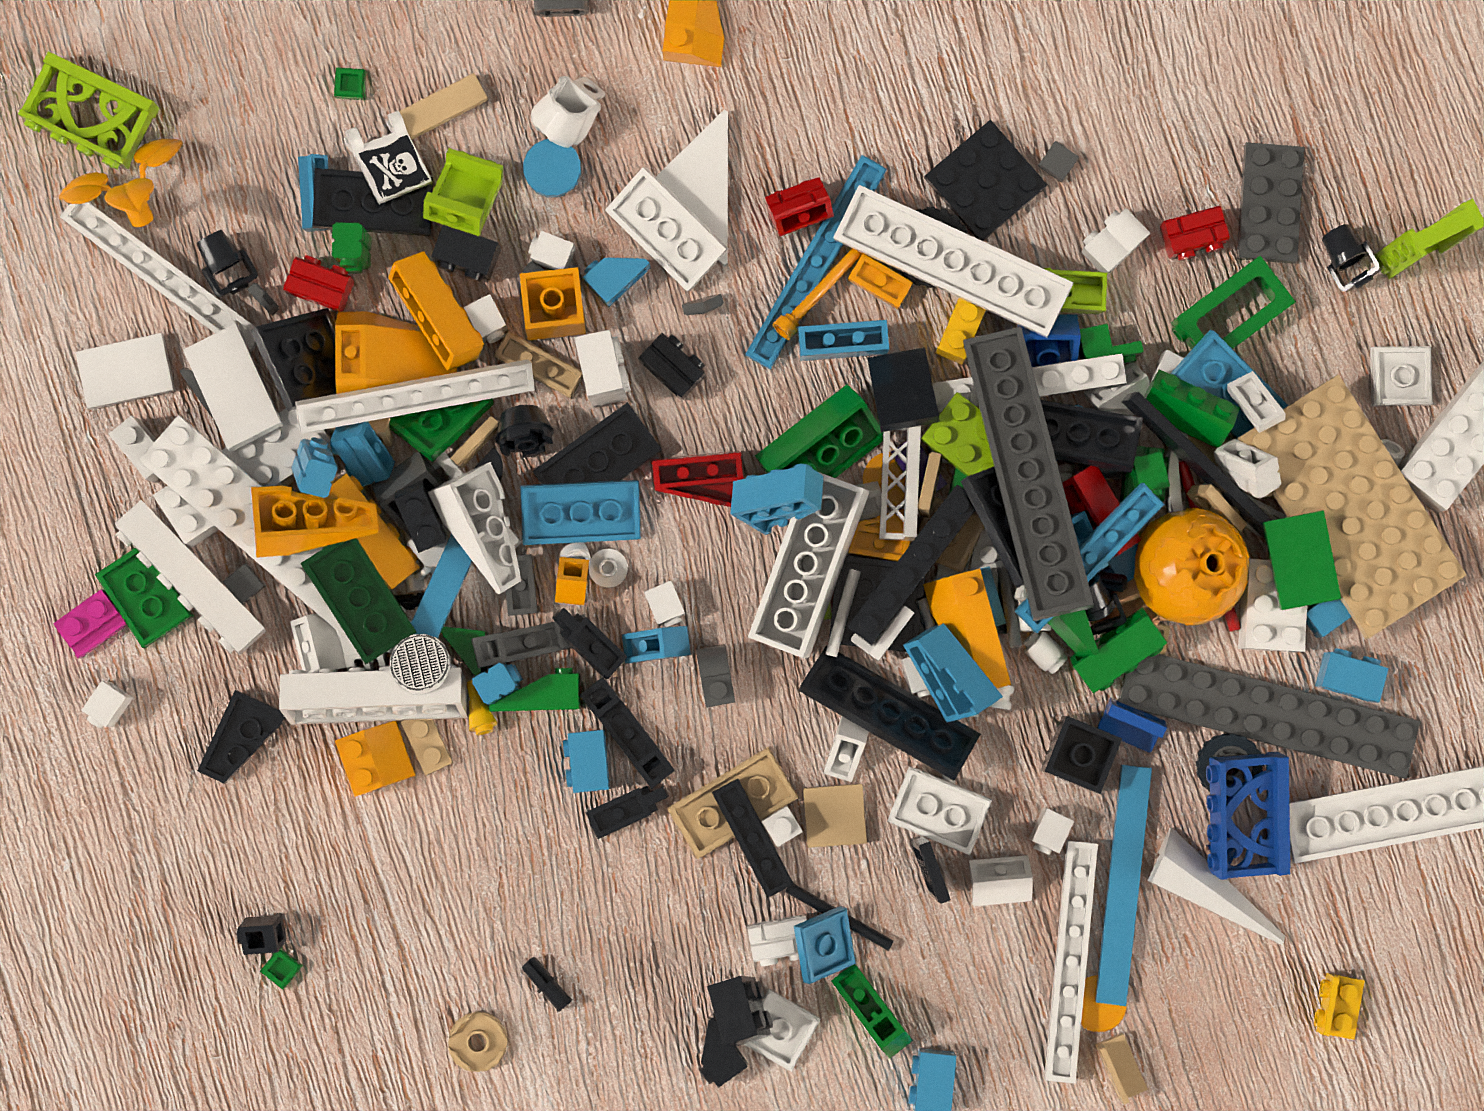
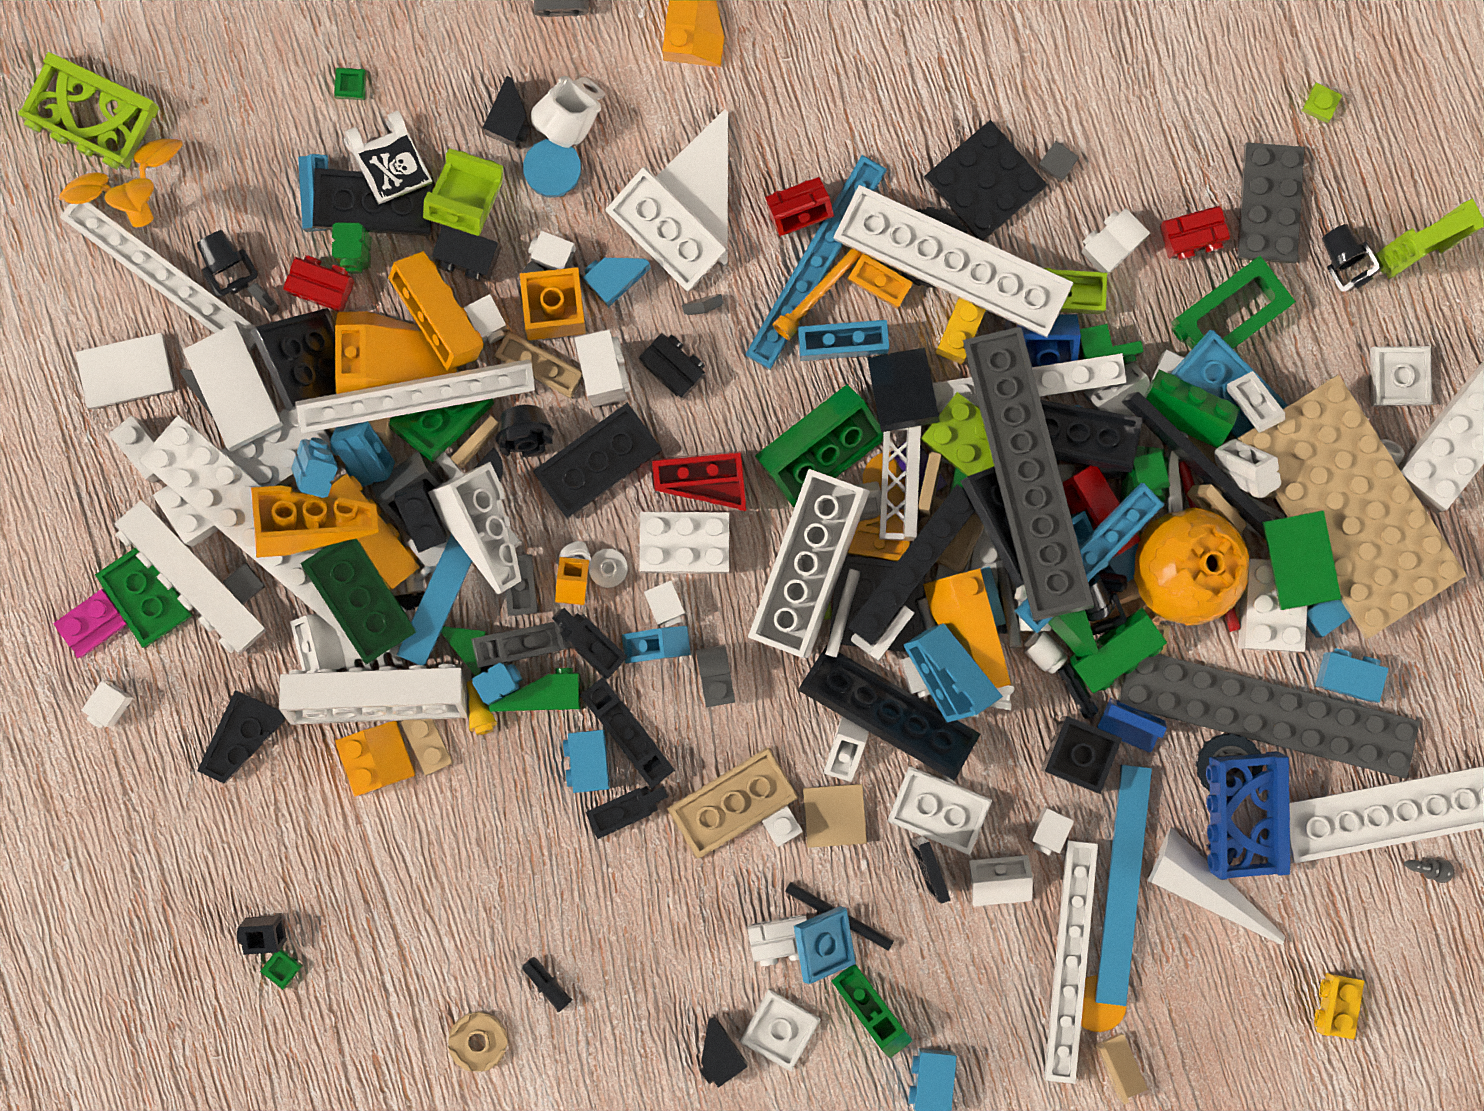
(420, 663): tile -> none
(443, 106): tan tile -> none
(507, 117): none -> black slope
(580, 512): dark azure tile -> none
(684, 542): none -> white brick
(740, 1010): black brick -> none
(752, 838): black tile -> none
(777, 496): dark azure wedge -> none
(1078, 691): none -> black axle
(1321, 102): none -> lime plate
(1439, 870): none -> dark grey bar

